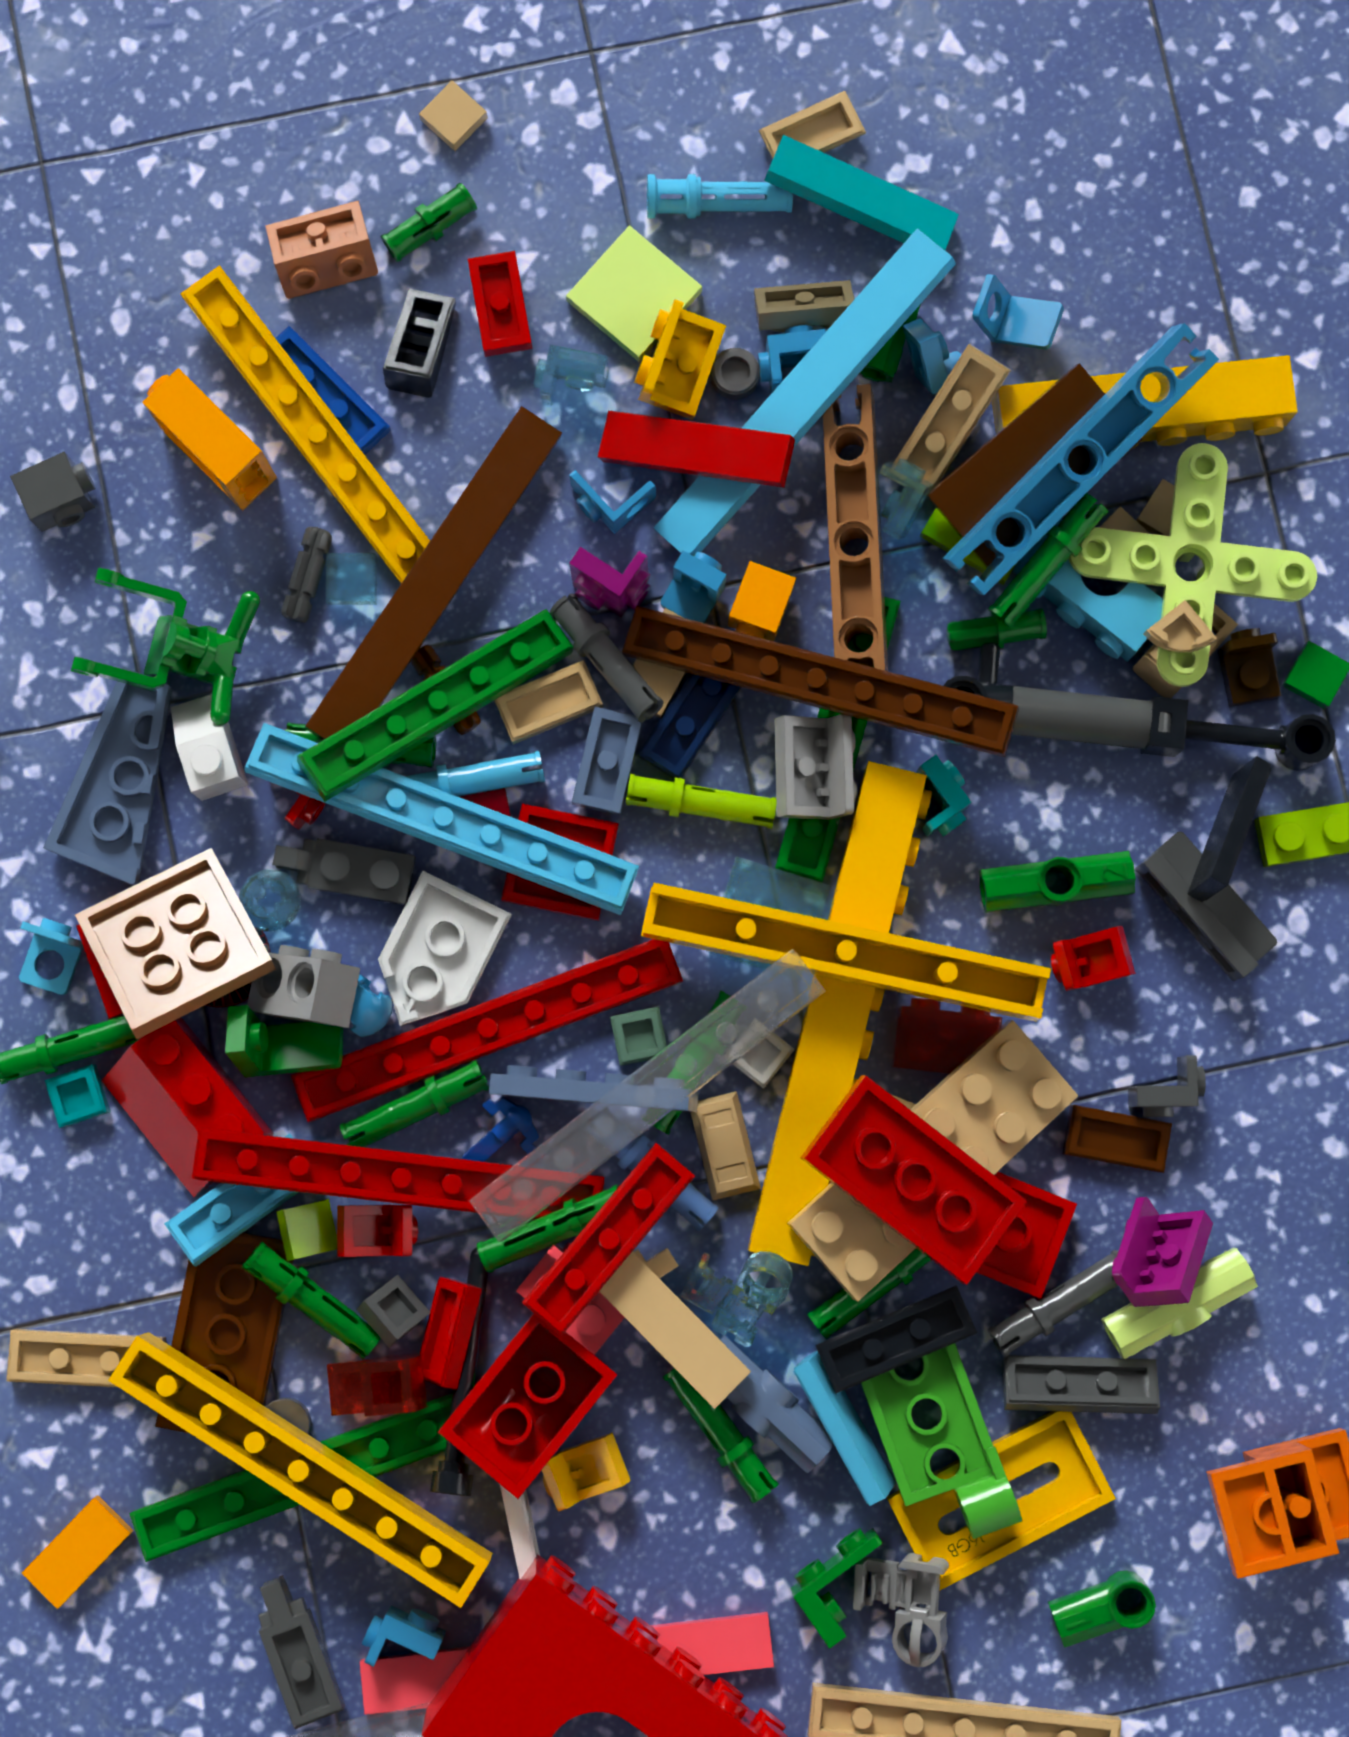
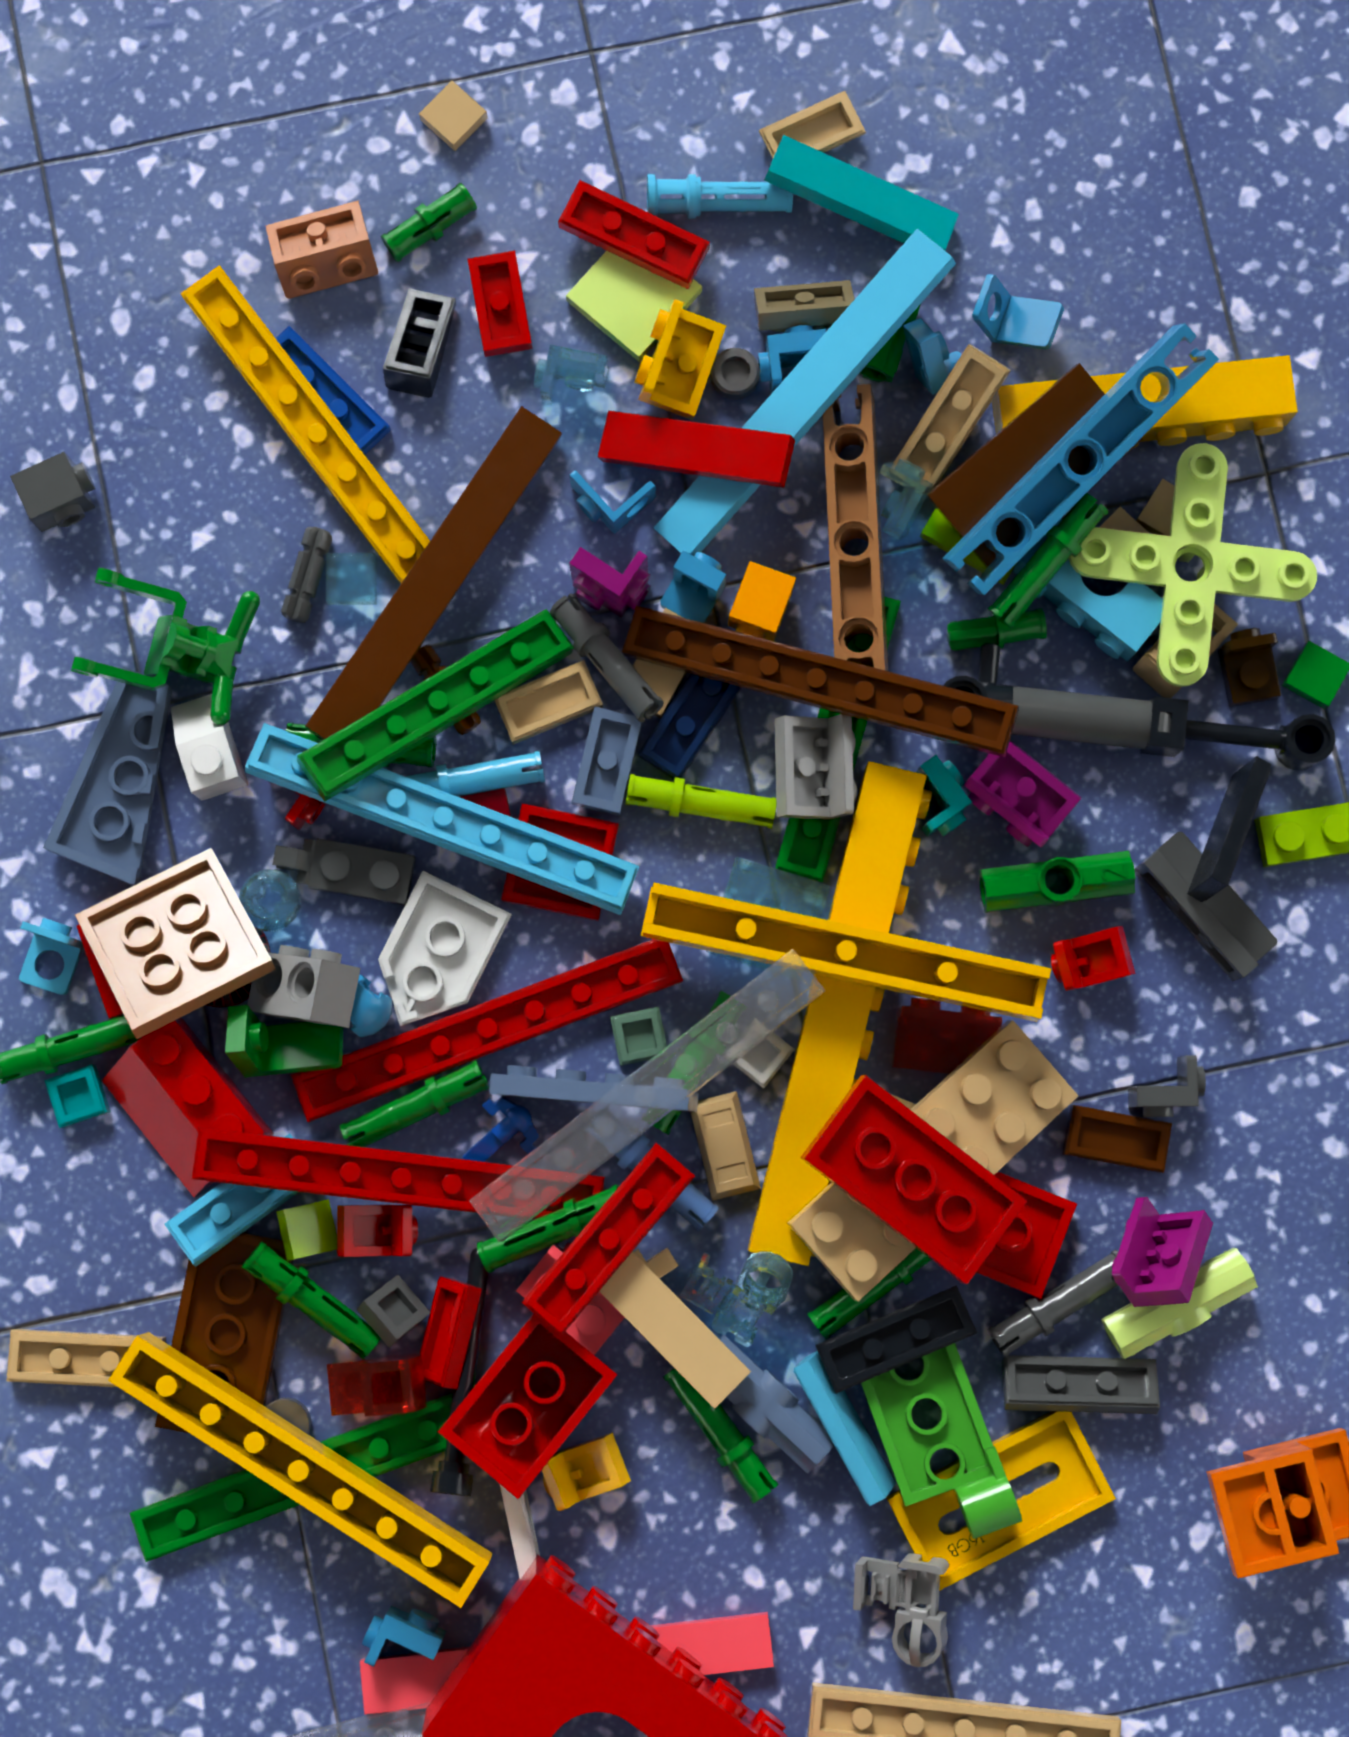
(77, 1552): light orange tile -> none
(209, 438): light orange window -> none
(297, 1656): dark grey hinge -> none
(633, 234): none -> red tile
(824, 1610): green bracket -> none
(1022, 794): none -> magenta bracket
(1095, 1612): green piece -> none
(1180, 631): tan tile -> none

